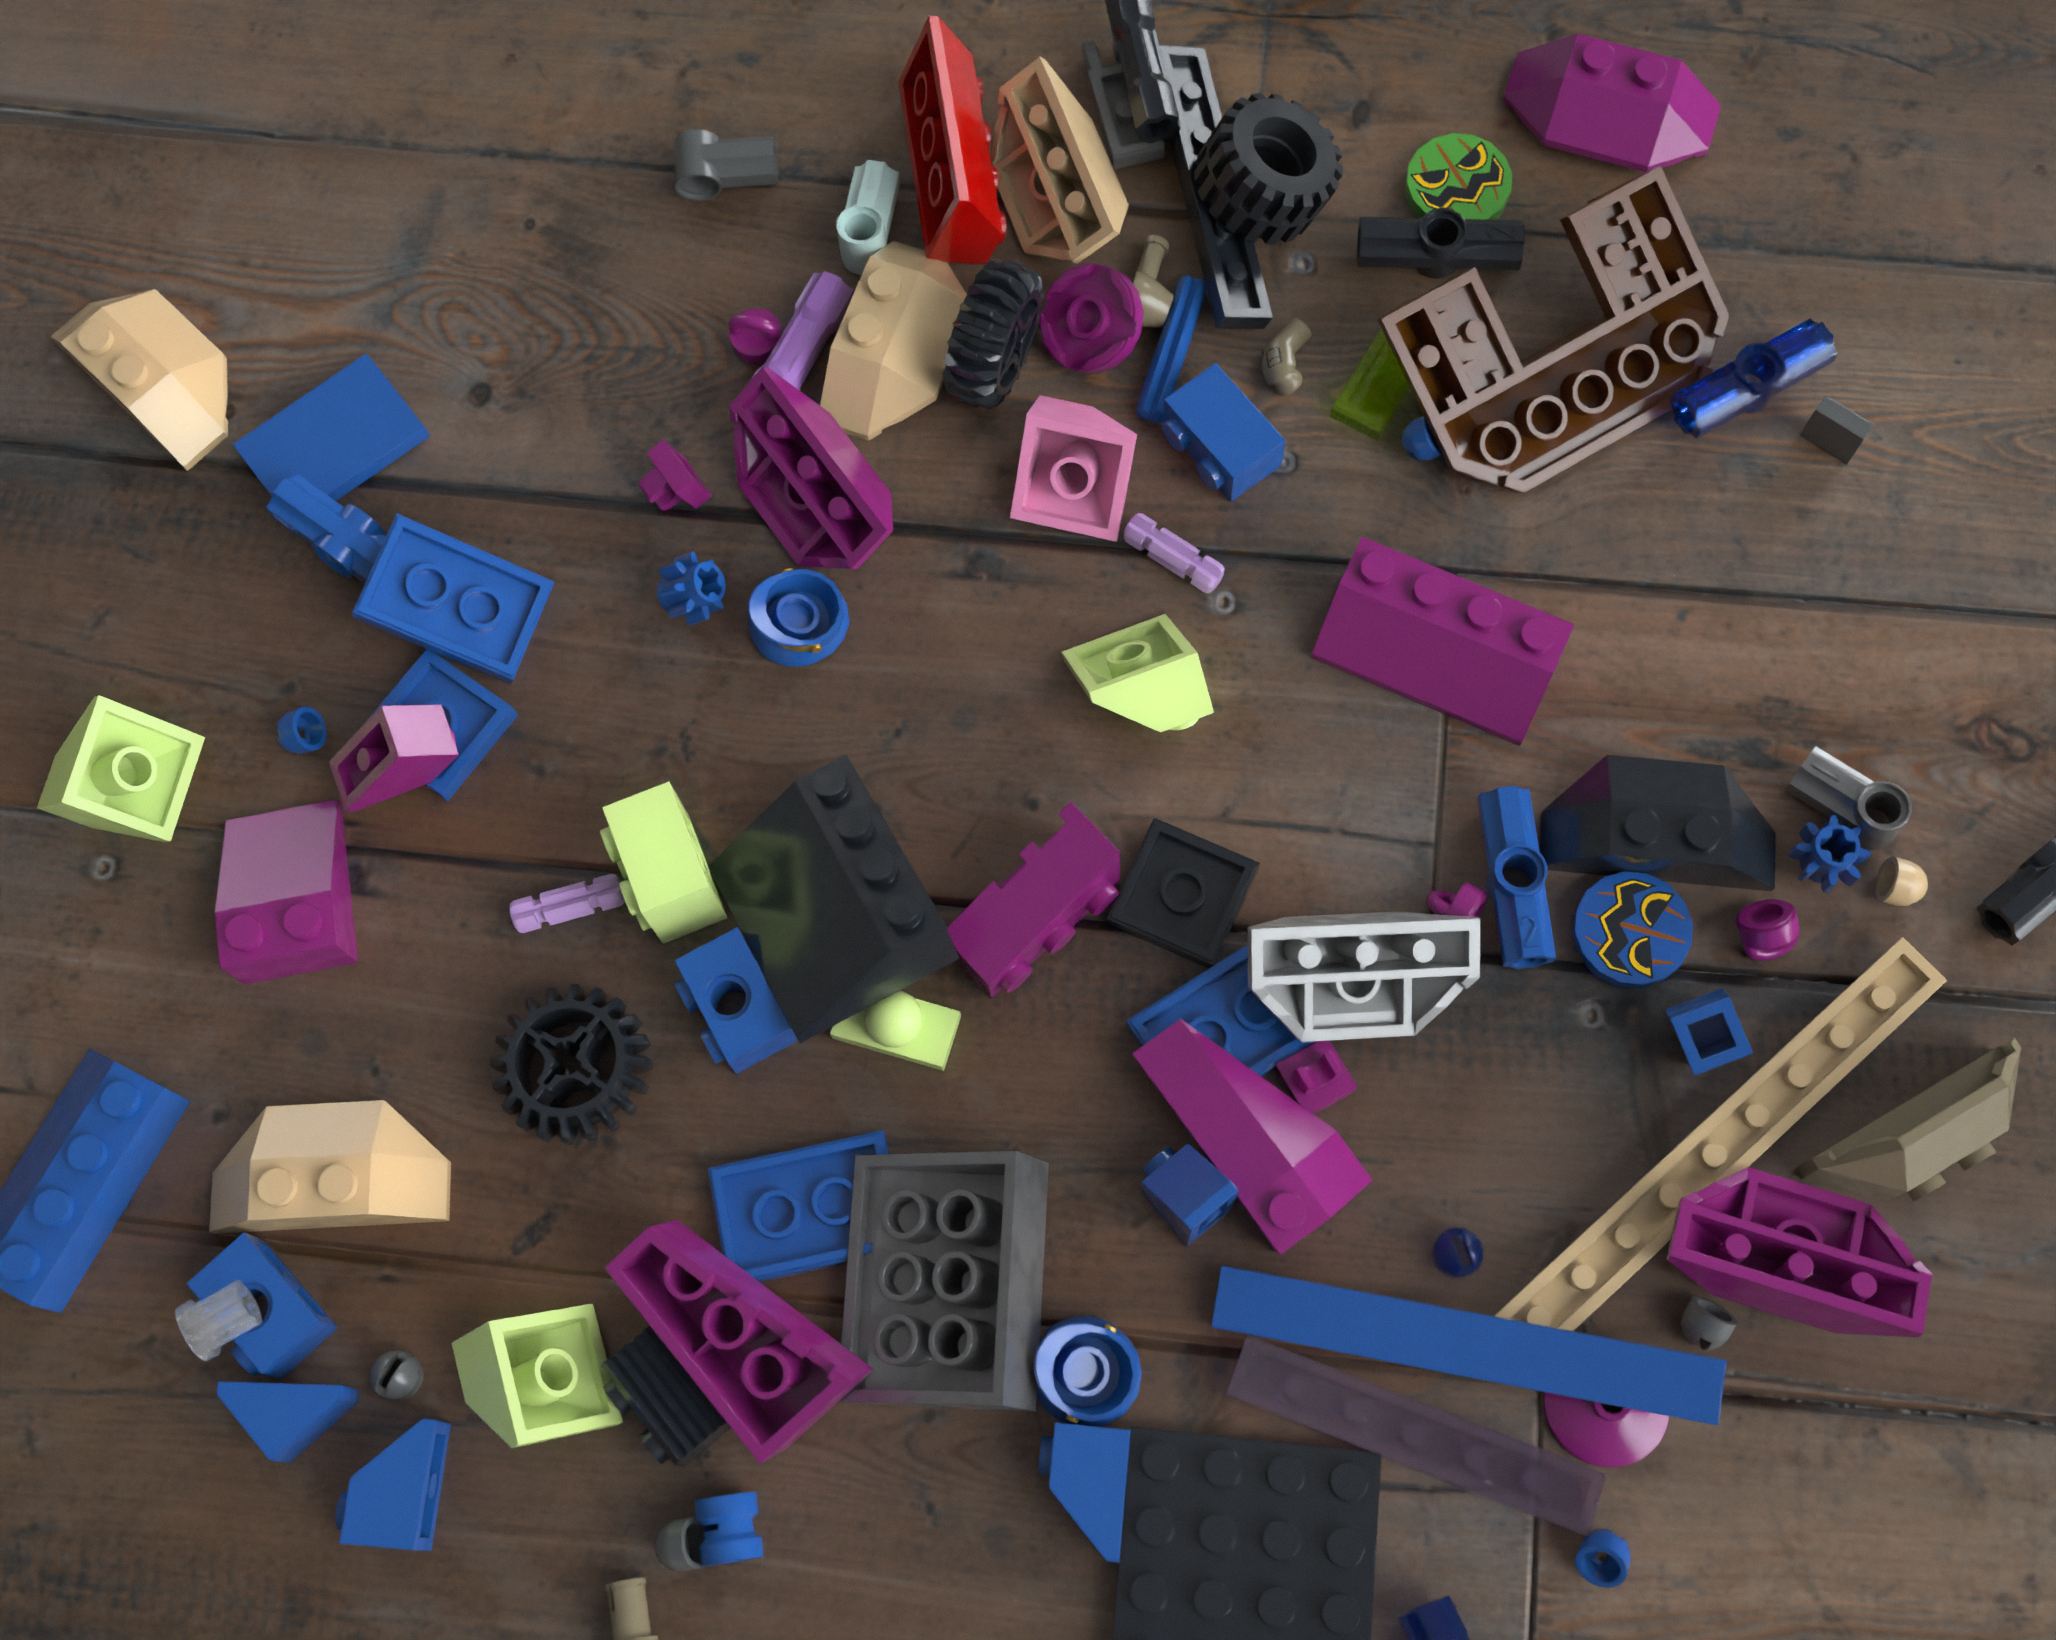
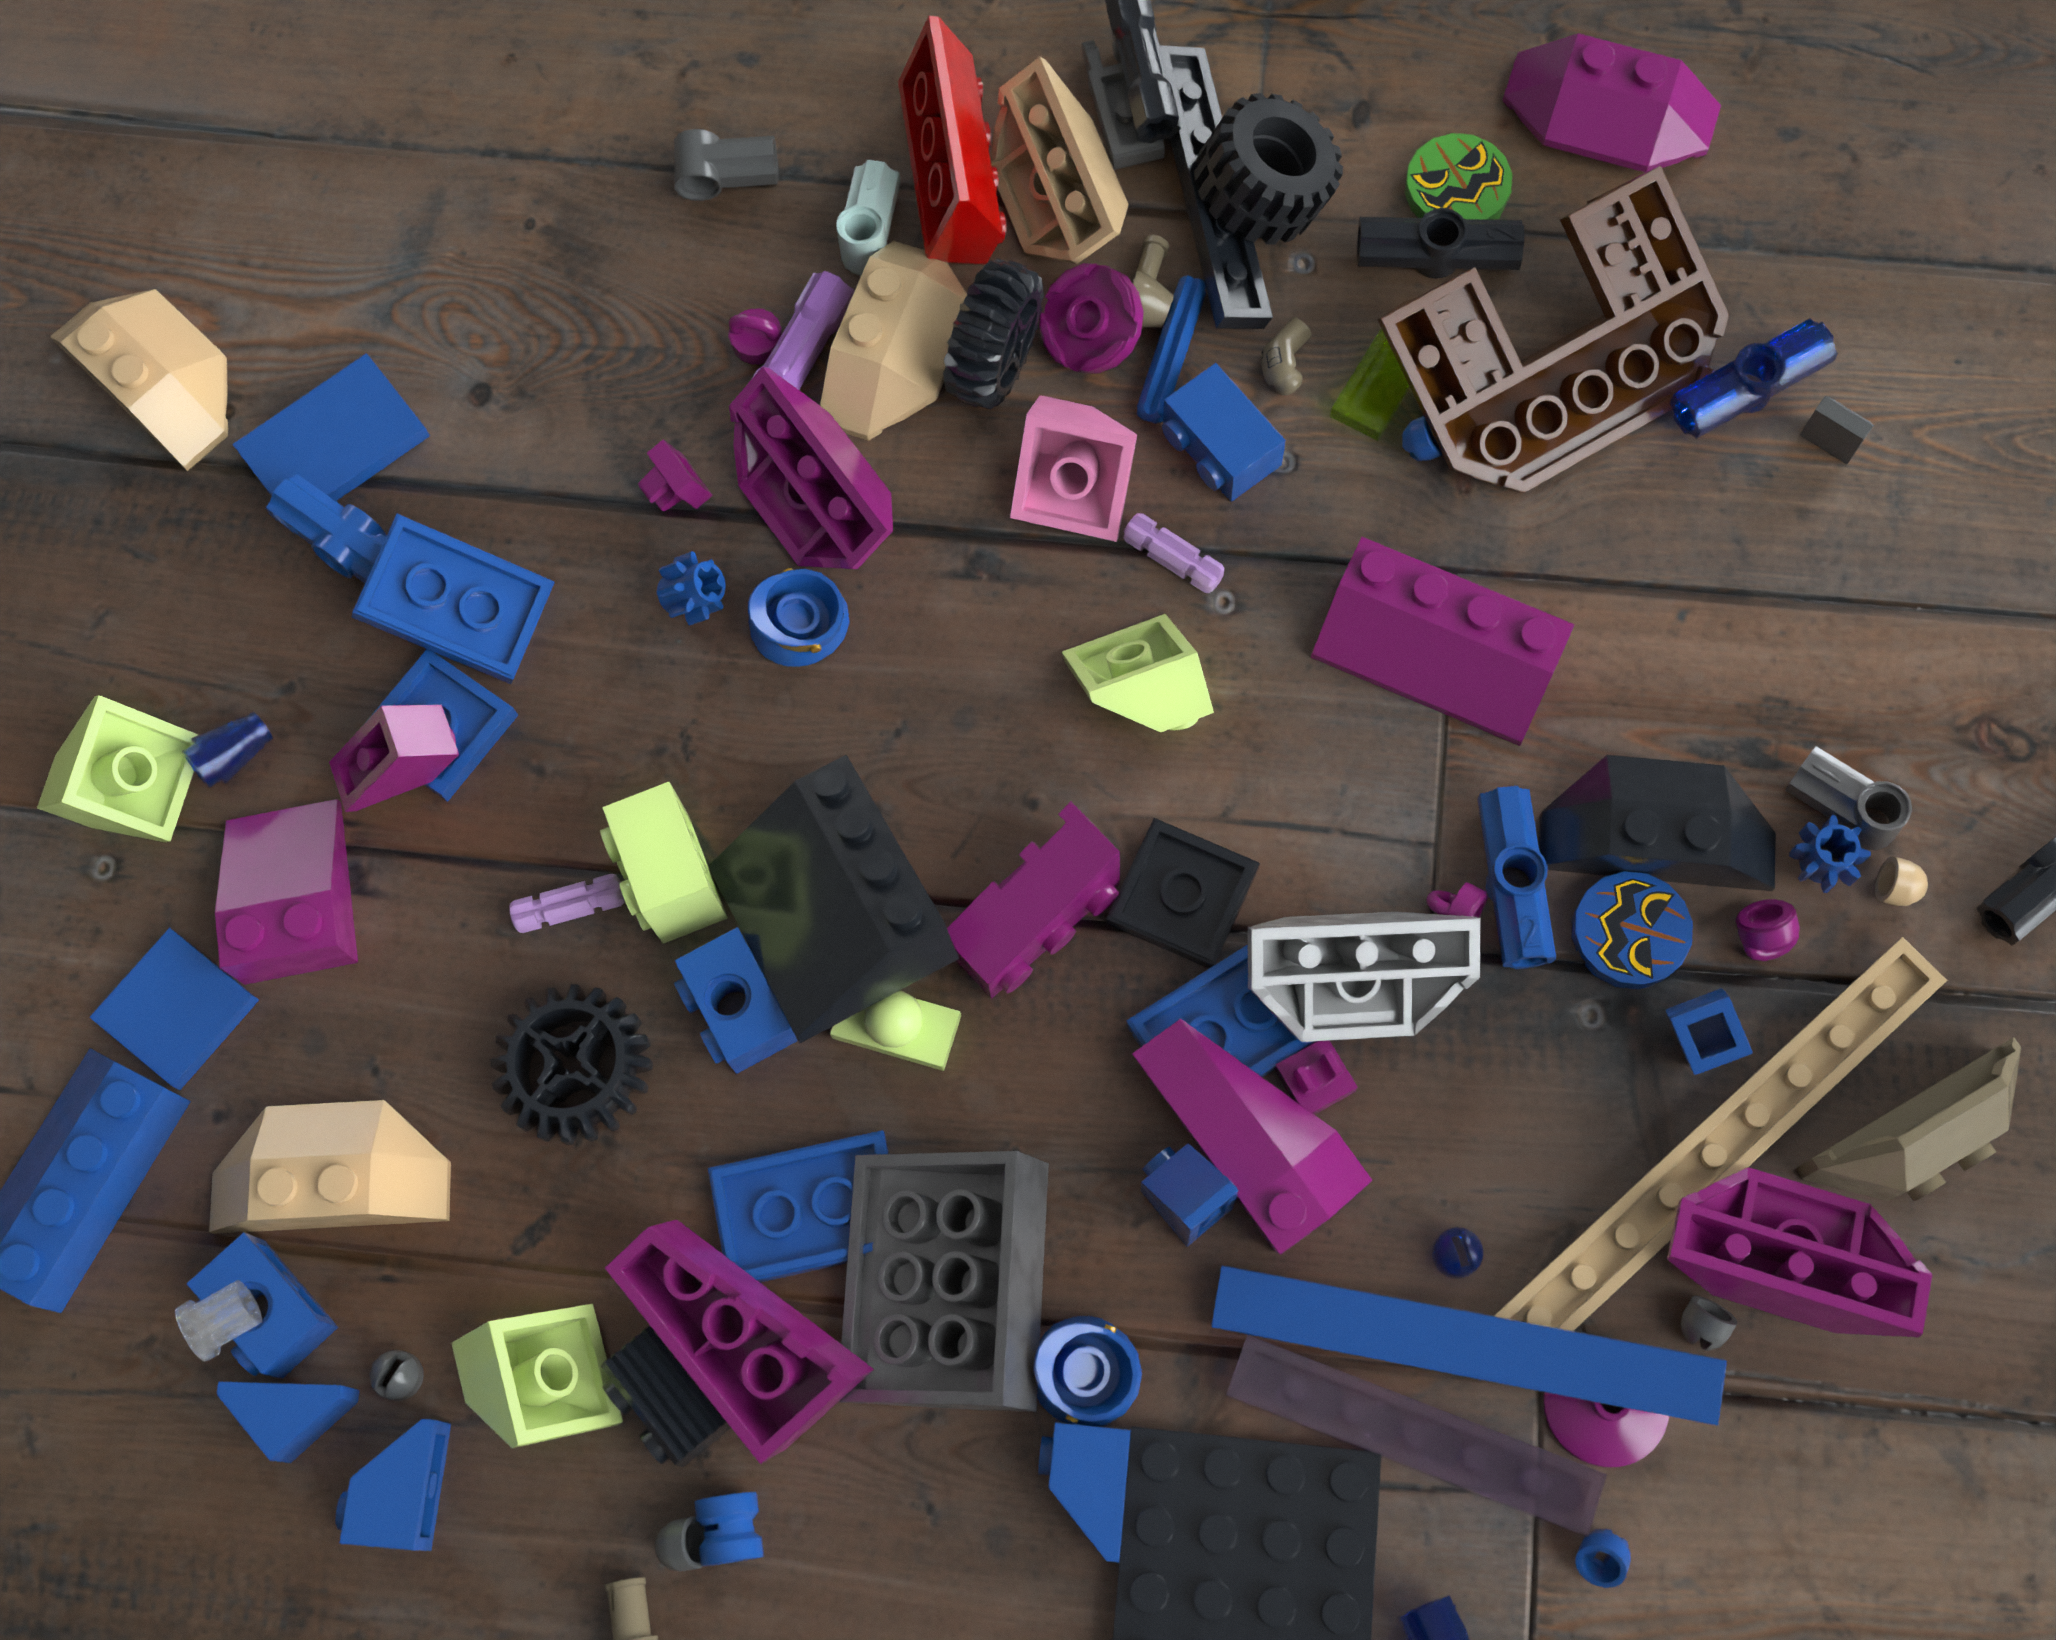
(174, 1009): none -> blue tile
(226, 749): none -> clear blue cone
(305, 720): blue hinge -> none

